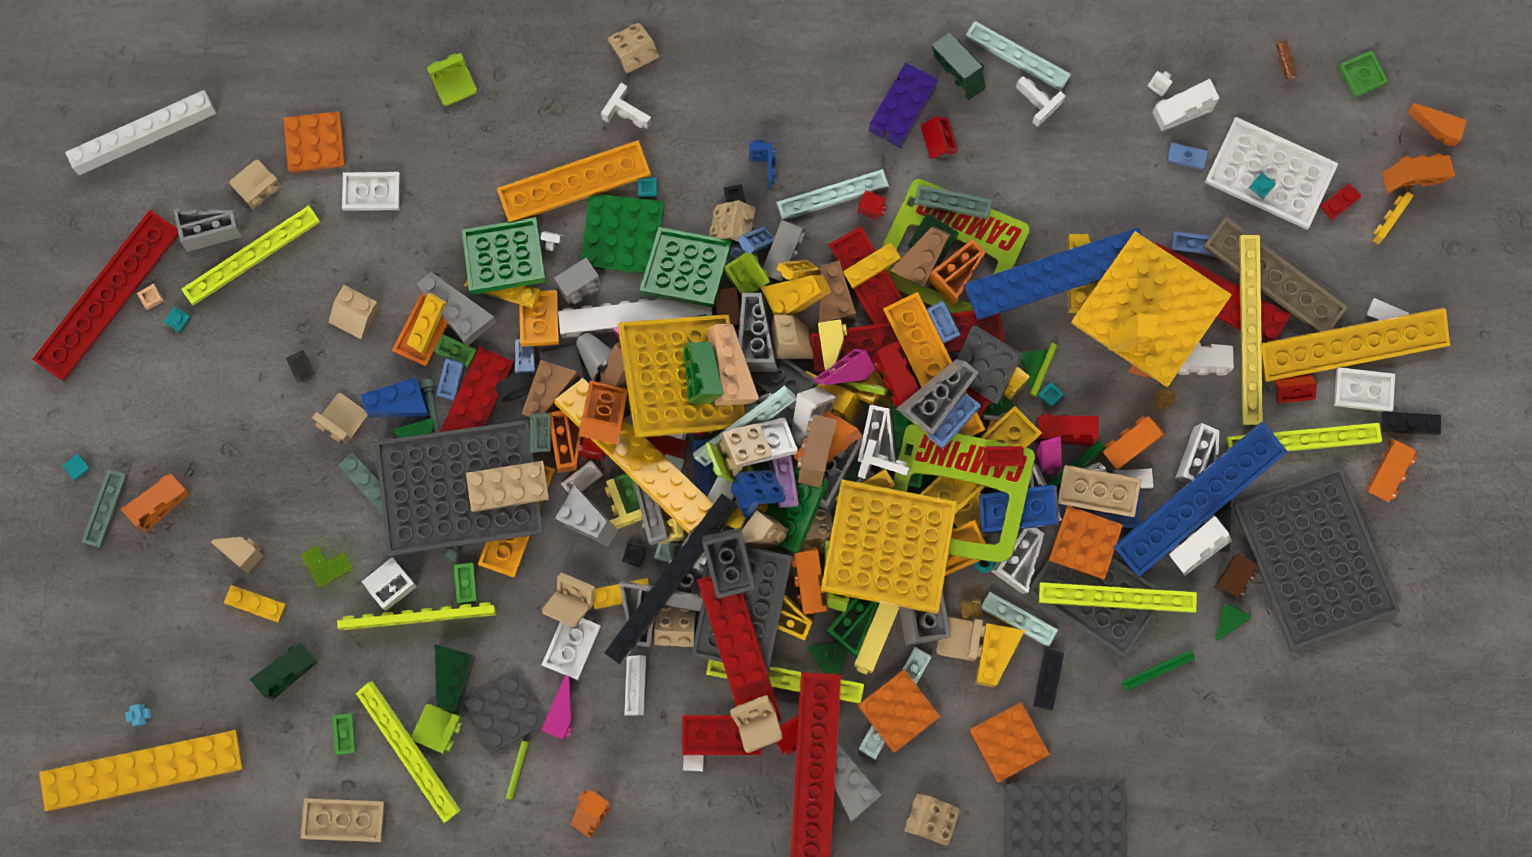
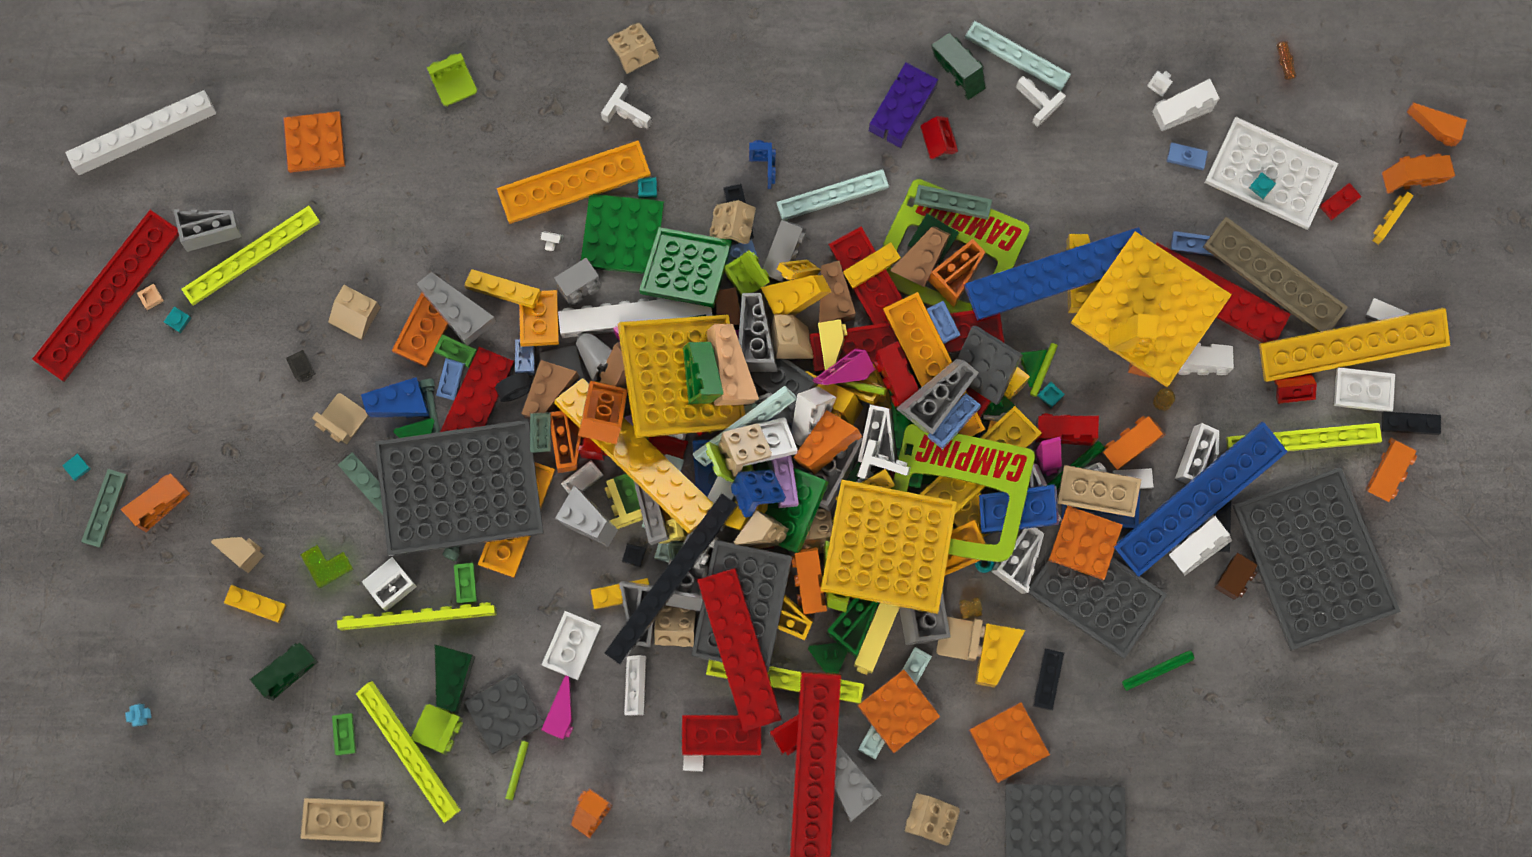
(141, 770): yellow plate -> none
(255, 184): tan bracket -> none
(371, 191): white plate -> none
(426, 323): yellow plate -> none
(503, 256): plate -> none
(507, 486): tan plate -> none
(570, 600): tan bracket -> none
(728, 562): dark grey slope -> none
(756, 240): medium blue plate -> none
(757, 723): tan bracket -> none
(816, 450): medium nougat wedge -> none
(872, 205): red brick -> none
(1003, 456): red tile -> none
(1019, 619): light aqua tile -> none
(1117, 597): neon yellow plate -> none
(1230, 620): green piece -> none
(1250, 329): light yellow plate -> none
(1363, 74): bright green tile -> none

